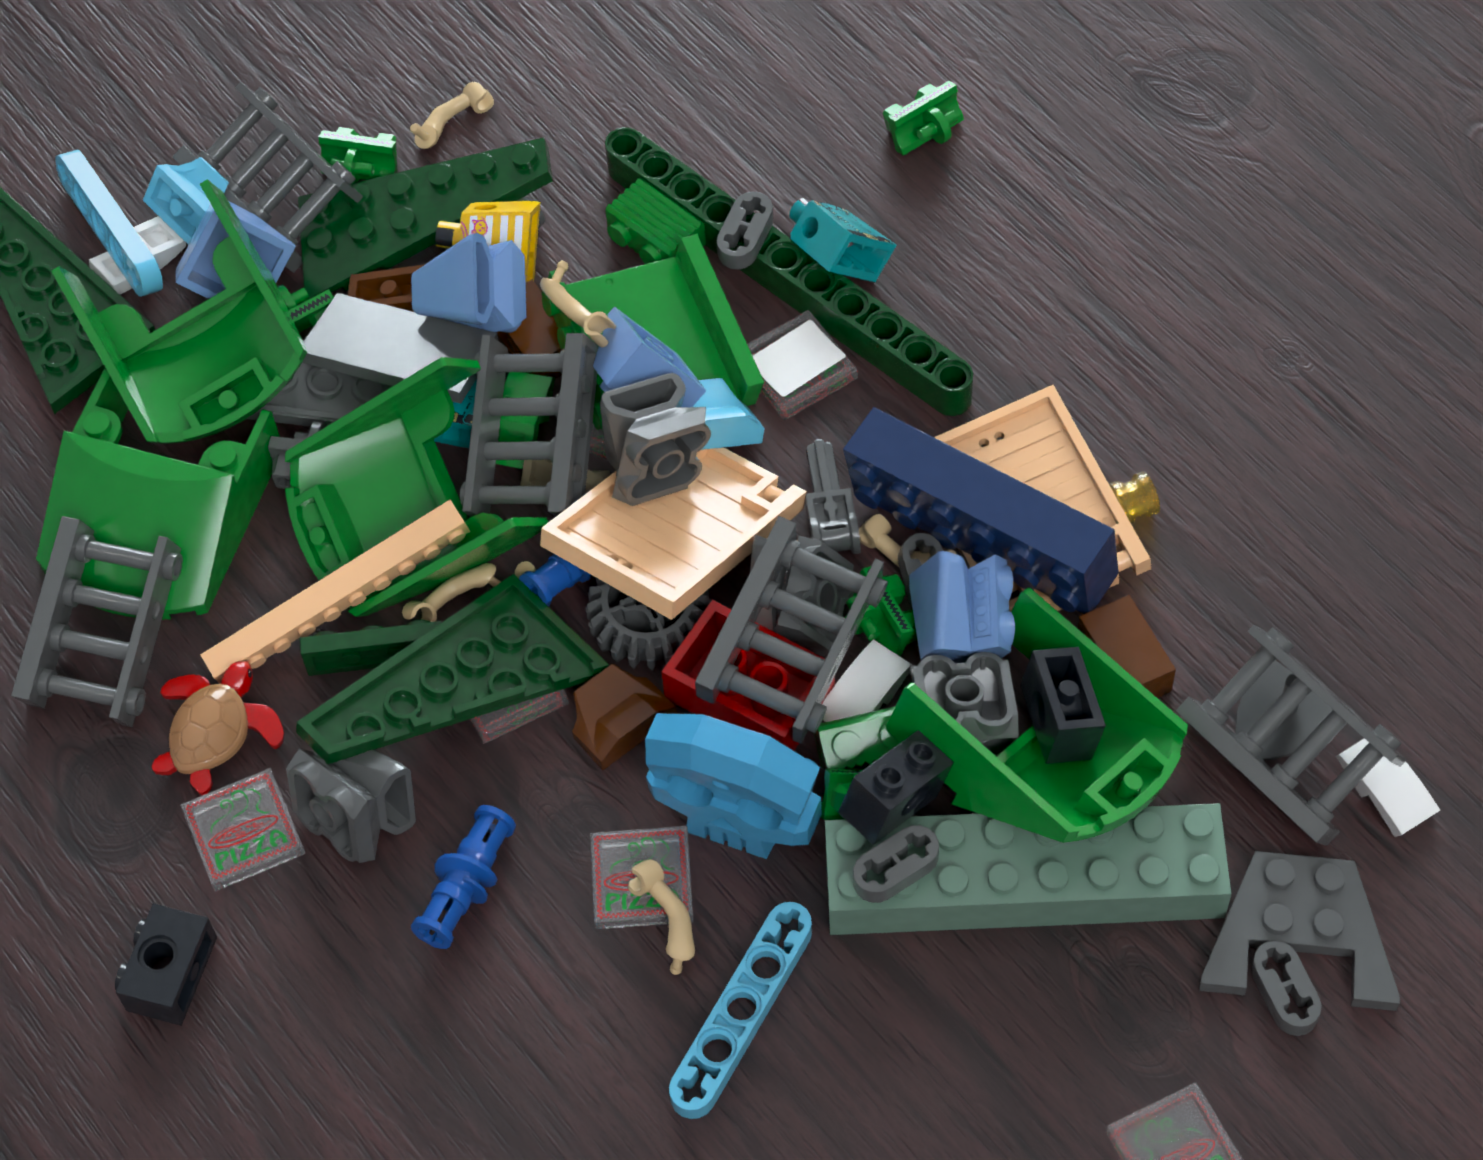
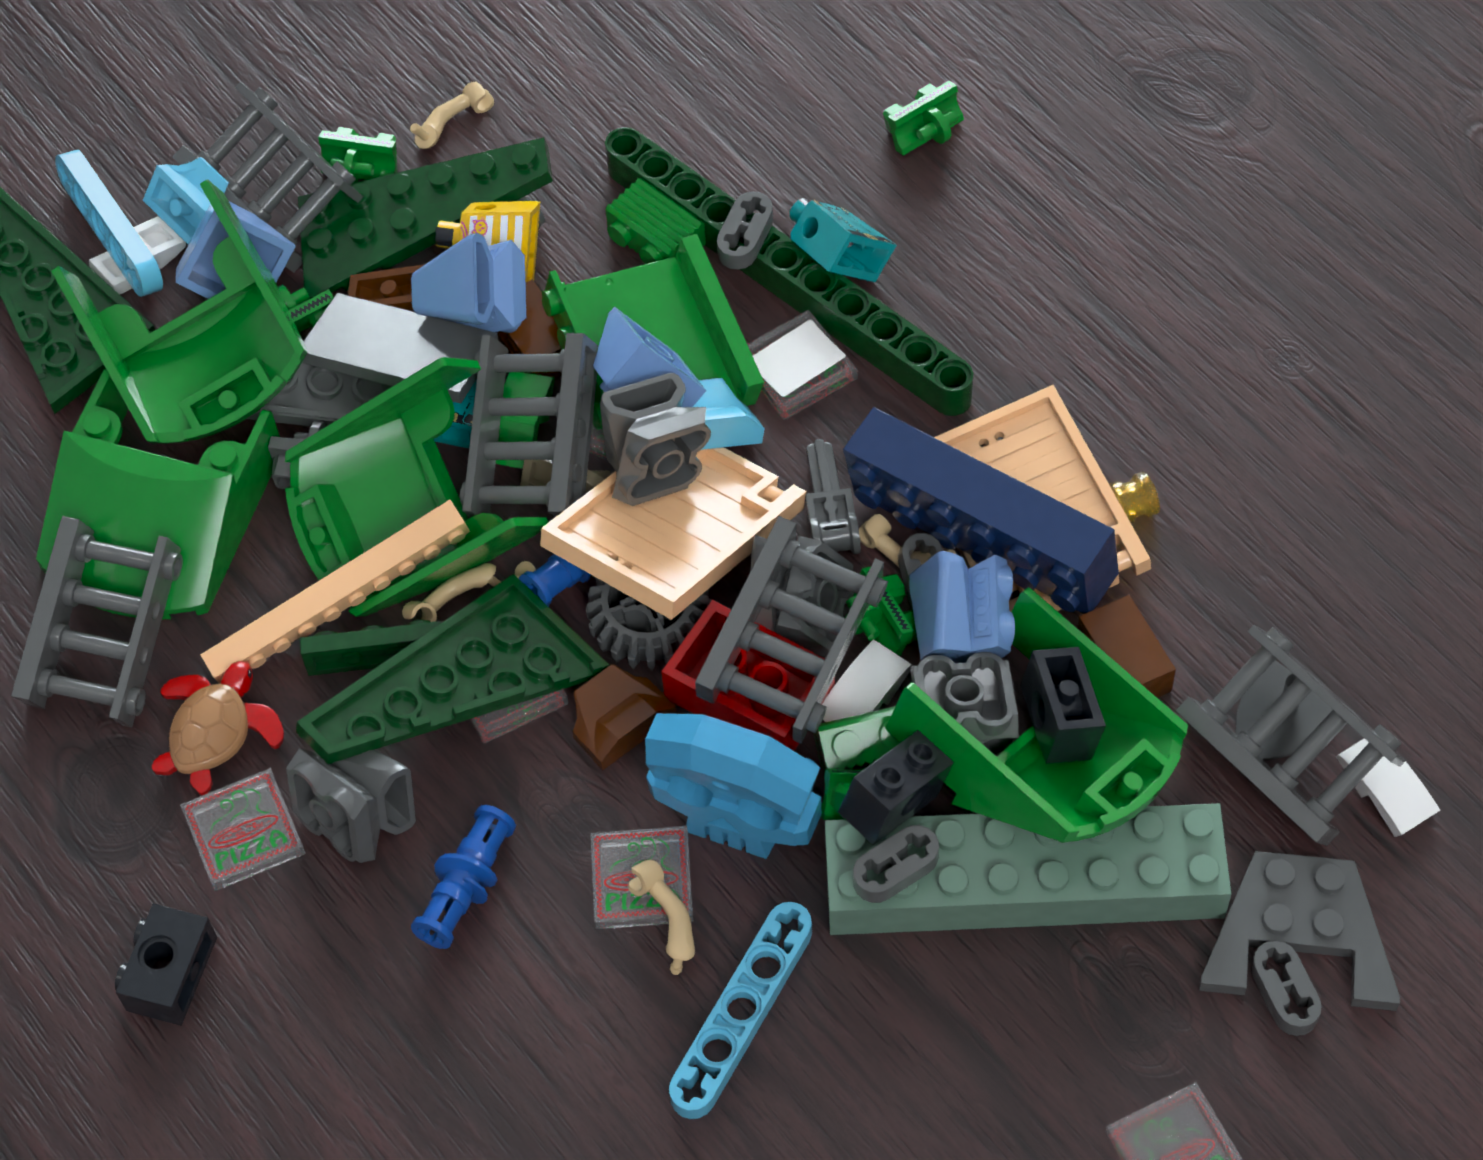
(592, 323): tan piece -> none

